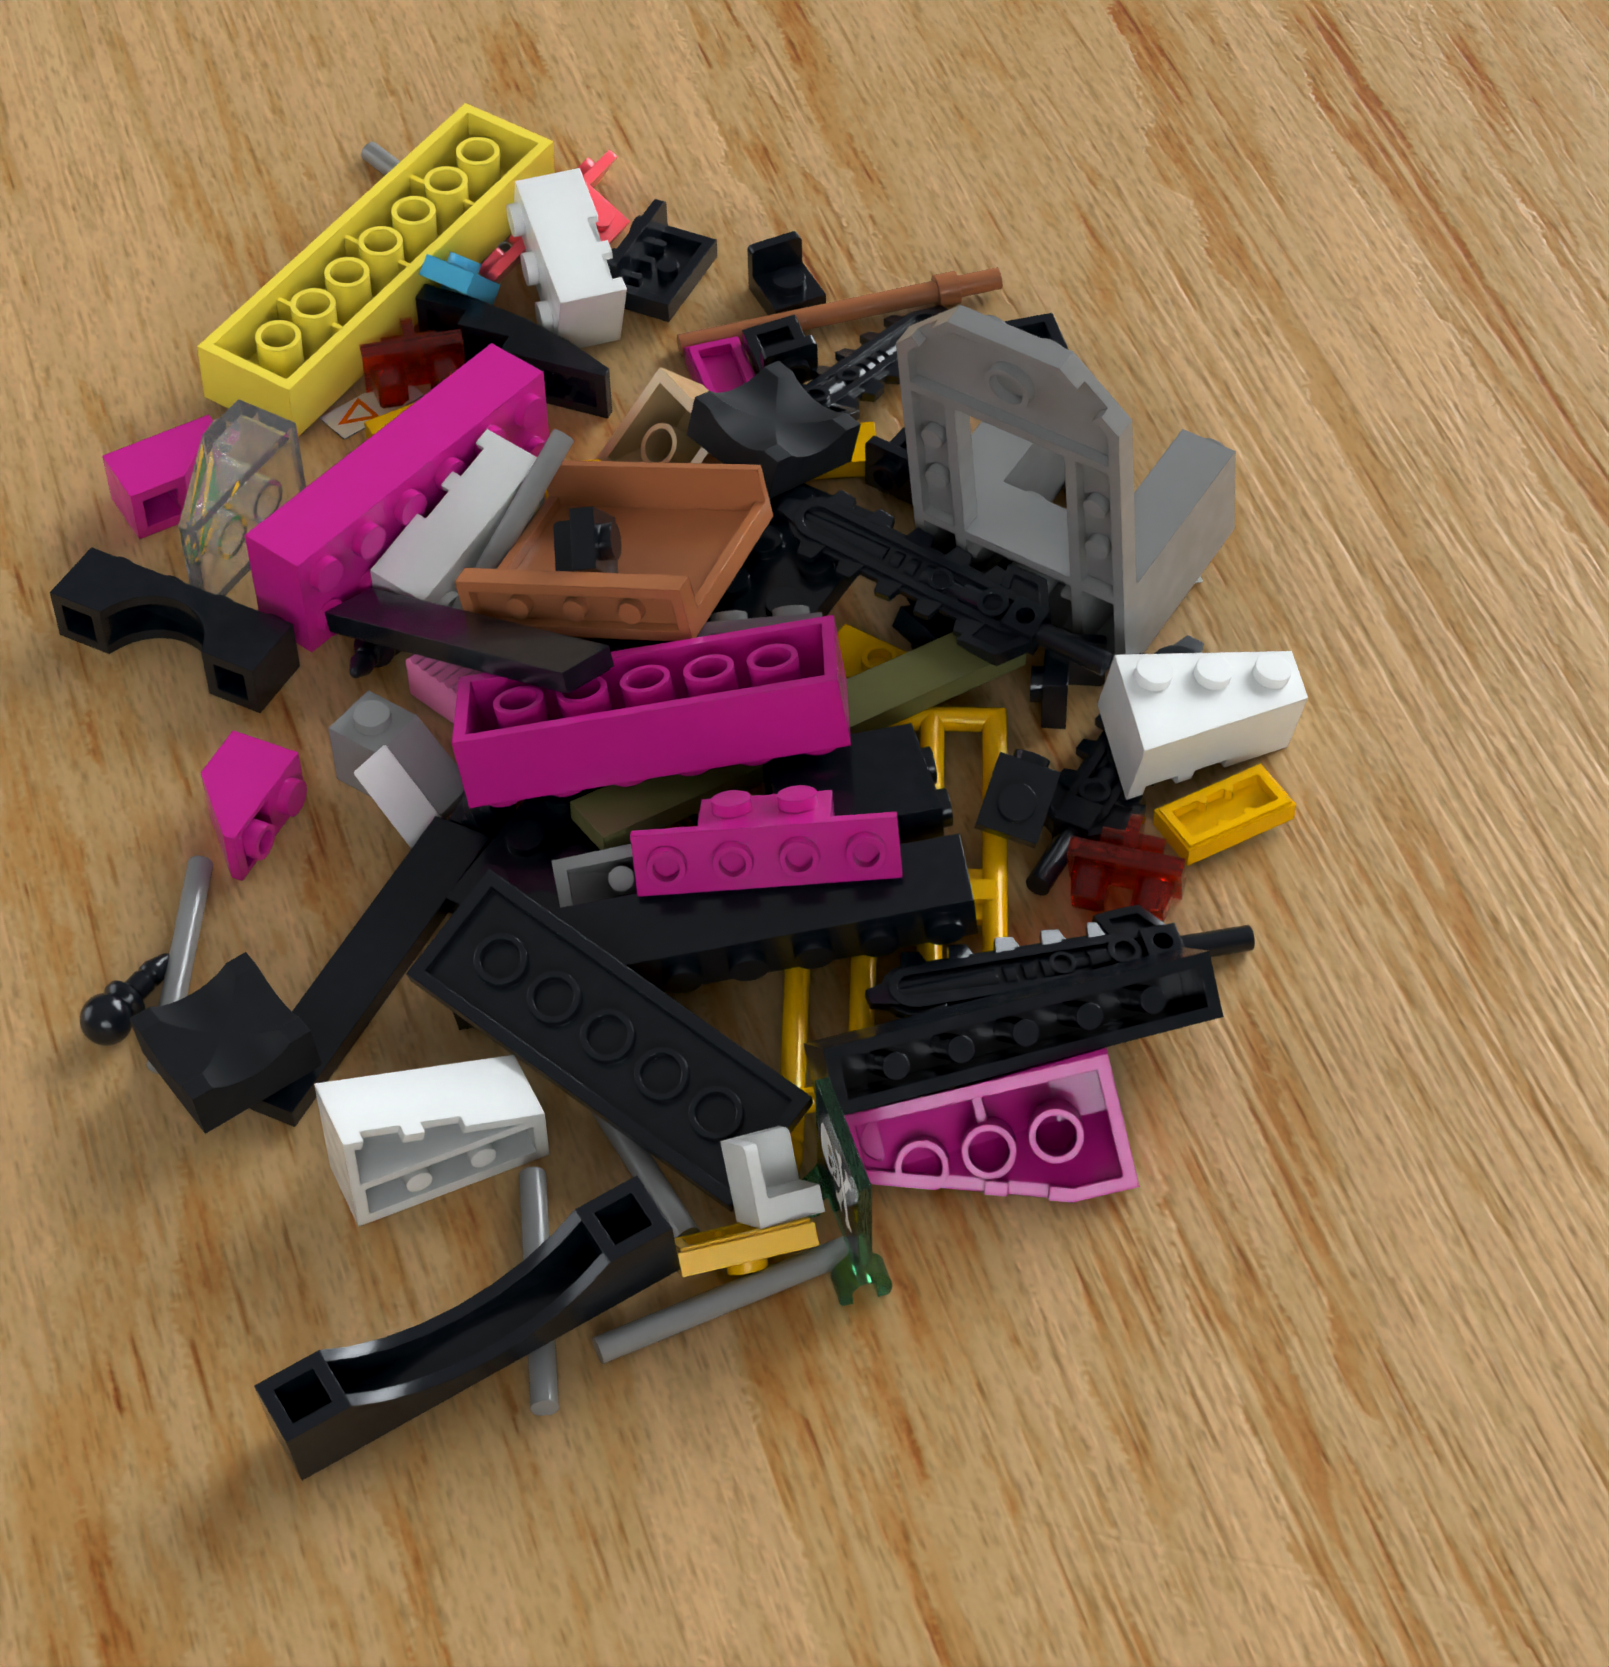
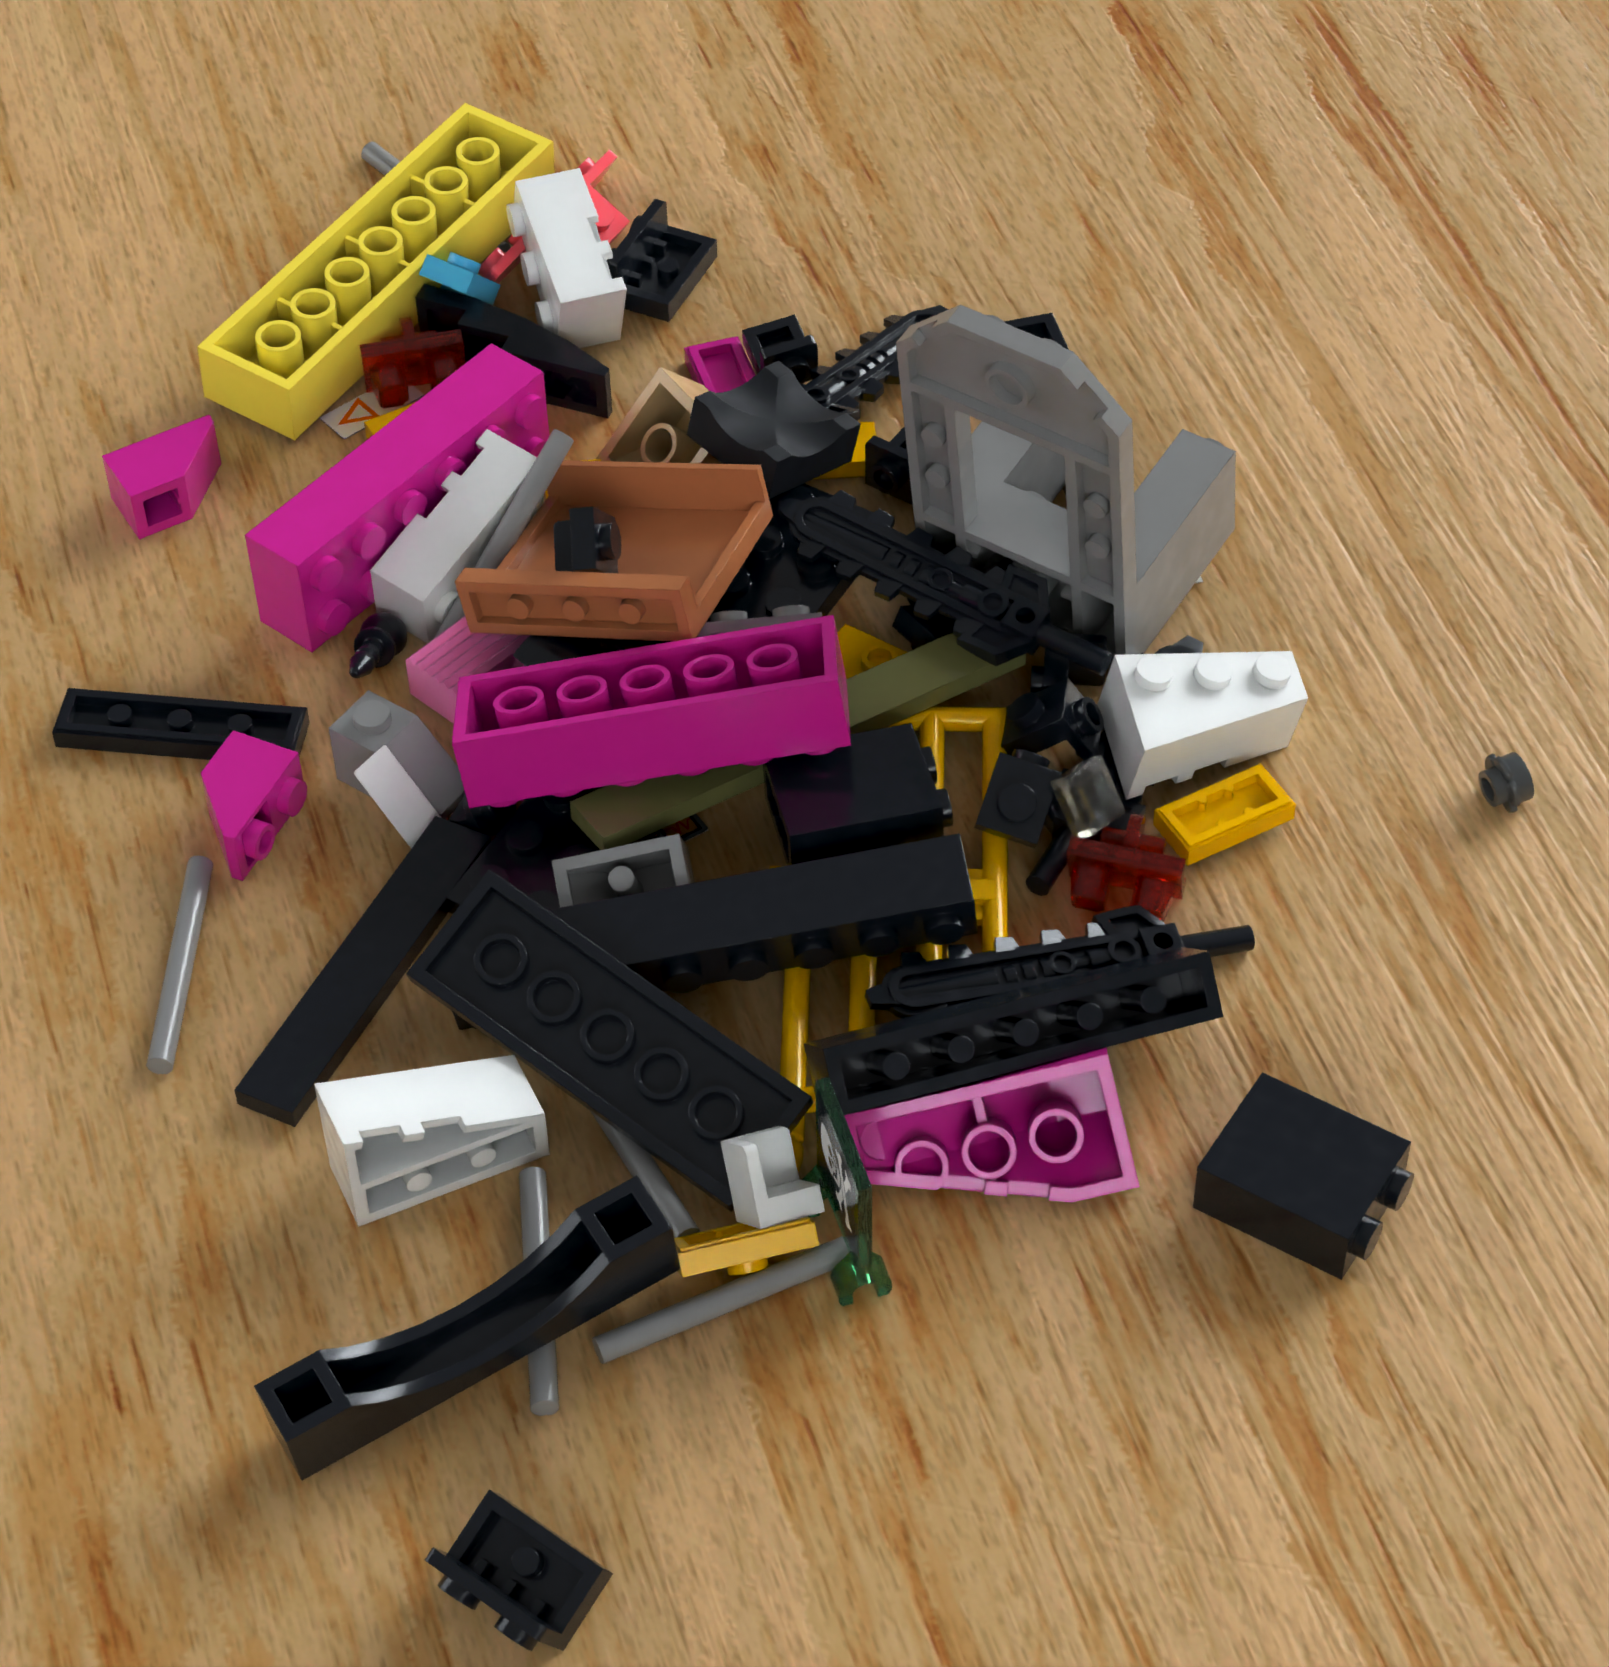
(107, 1014): black bar -> none
(117, 602): black arch -> none
(170, 723): none -> black tile
(226, 1044): black brick -> none
(240, 477): clear slope -> none
(471, 640): black tile -> none
(520, 1572): none -> black bracket
(766, 844): dark pink bracket -> none
(779, 275): black bracket -> none
(943, 289): nougat bar -> none
(1052, 717): none -> black bracket
(1088, 797): none -> clear smoke tile
(1303, 1176): none -> black brick
(1506, 781): none -> dark grey plate

